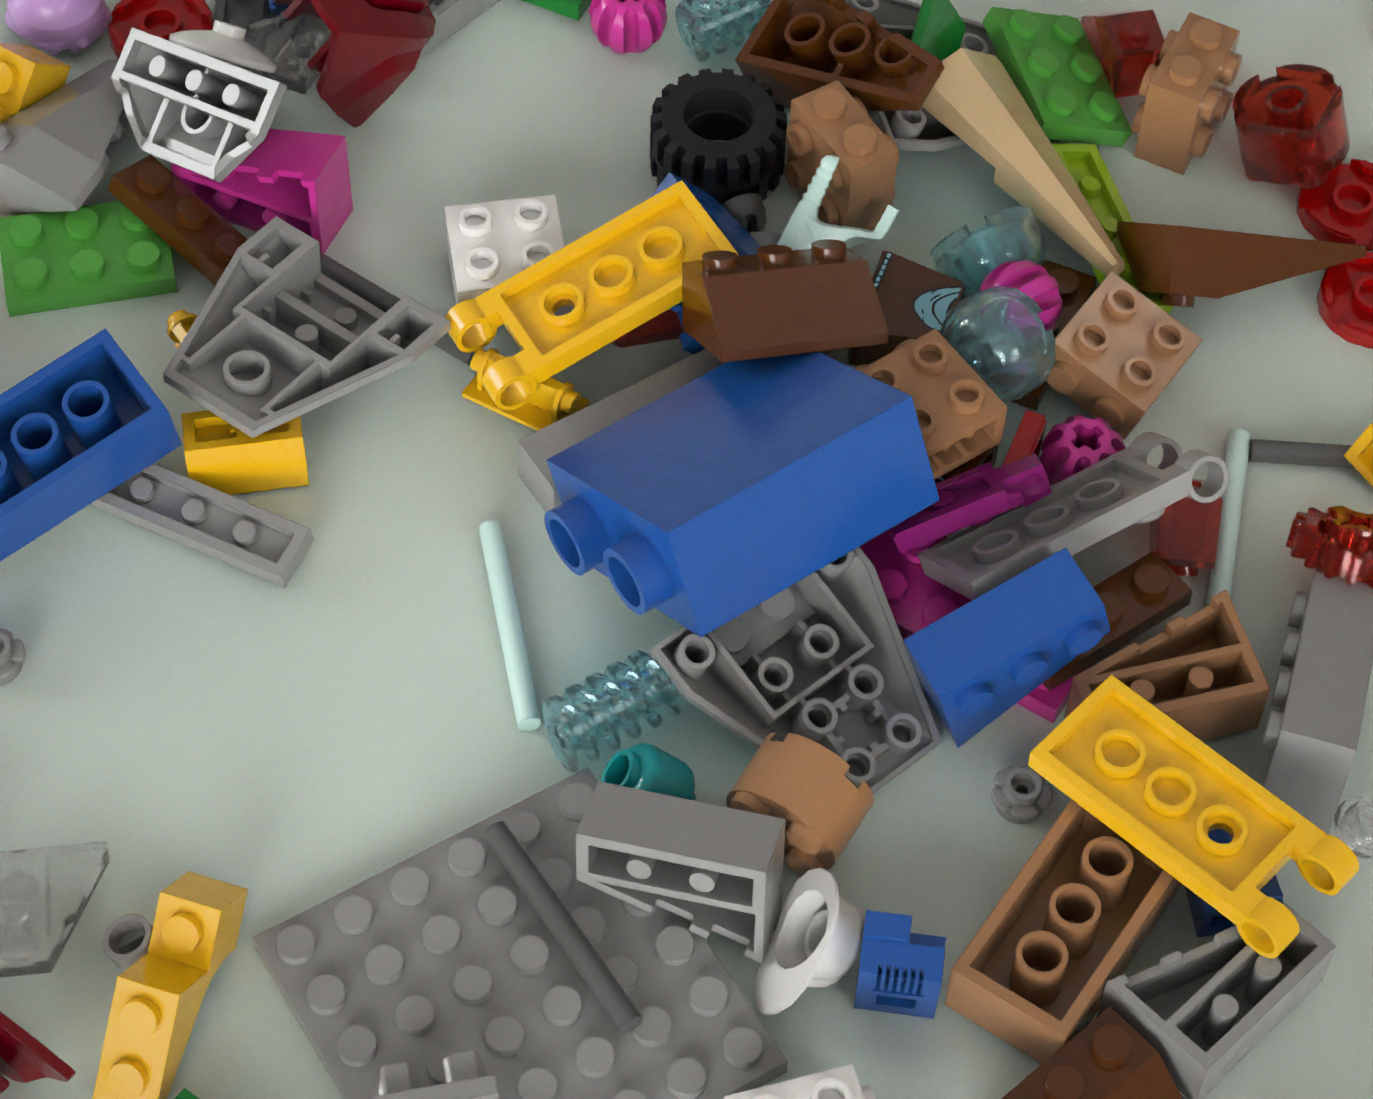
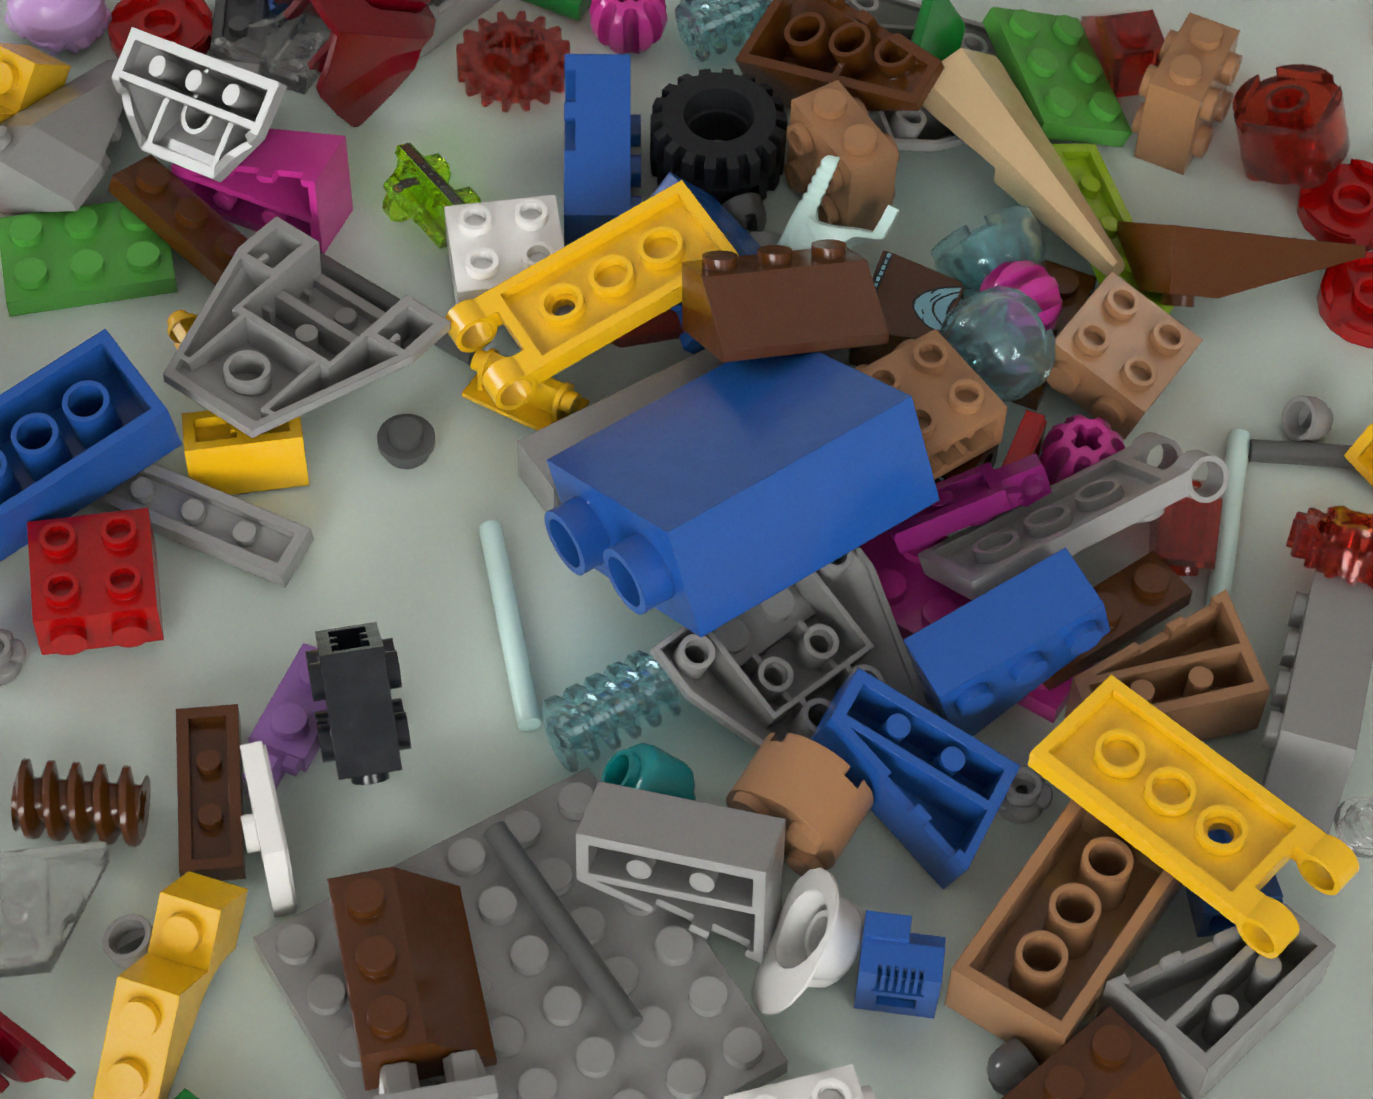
(80, 804): none -> reddish brown piece
(94, 581): none -> red brick
(210, 792): none -> reddish brown plate
(225, 43): white dish -> none
(265, 829): none -> white plate
(290, 722): none -> medium lavender hinge
(362, 722): none -> black brick
(406, 440): none -> dark grey plate
(408, 971): none -> reddish brown slope
(421, 190): none -> clear neon green hips
(512, 61): none -> clear red gear
(598, 142): none -> blue wedge
(925, 774): none -> blue wedge
(1010, 1066): none -> dark grey hinge
(1304, 413): none -> light grey hinge

